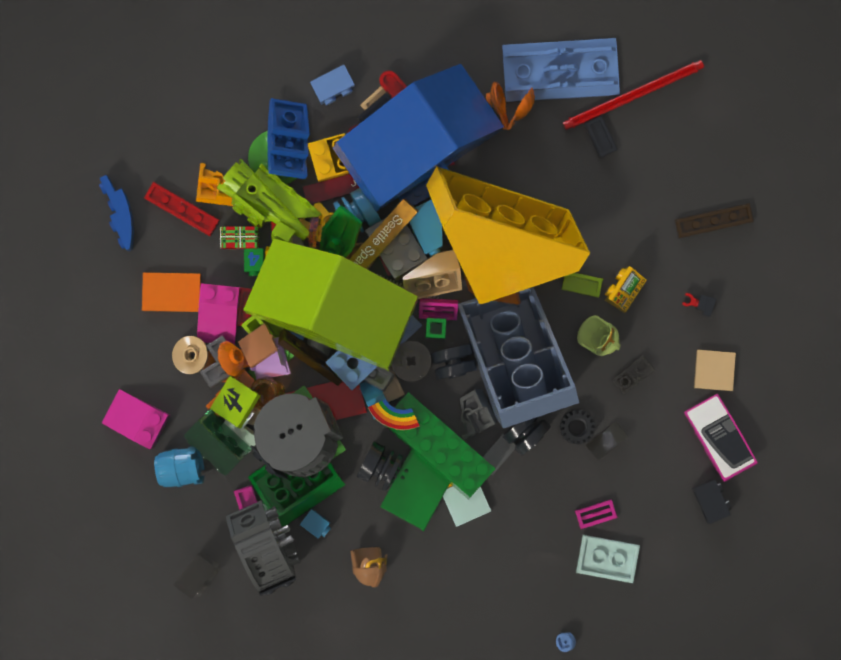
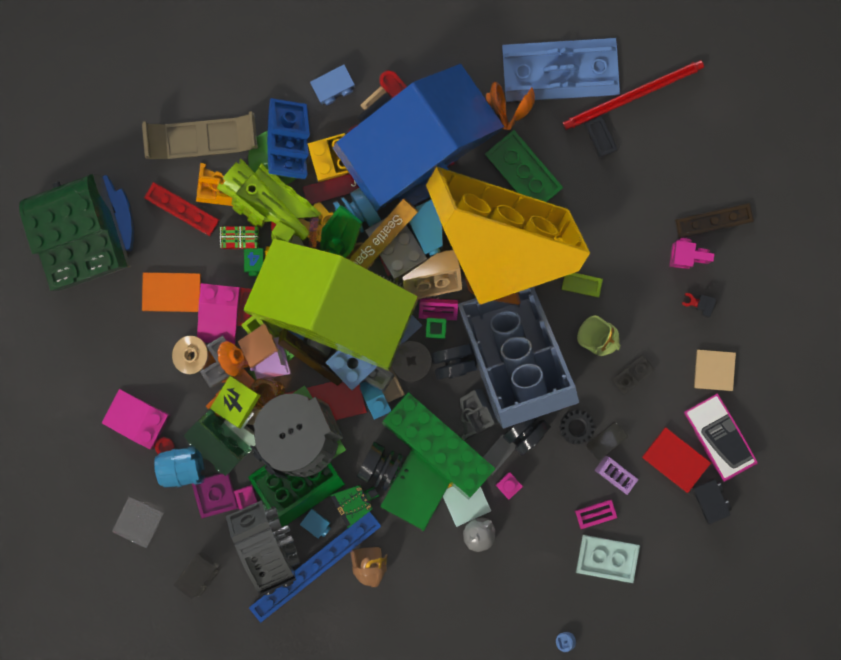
(74, 232): none -> dark green piece
(137, 522): none -> clear tile
(164, 444): none -> red tile
(200, 138): none -> dark tan windscreen
(215, 495): none -> magenta tile
(317, 565): none -> blue plate
(354, 503): none -> green torso
(393, 417): tile -> none
(479, 534): none -> light grey piece
(508, 485): none -> dark pink brick
(523, 168): none -> green plate
(605, 462): none -> lavender slope
(625, 289): yellow slope -> none
(676, 460): none -> red tile
(684, 254): none -> dark pink brick

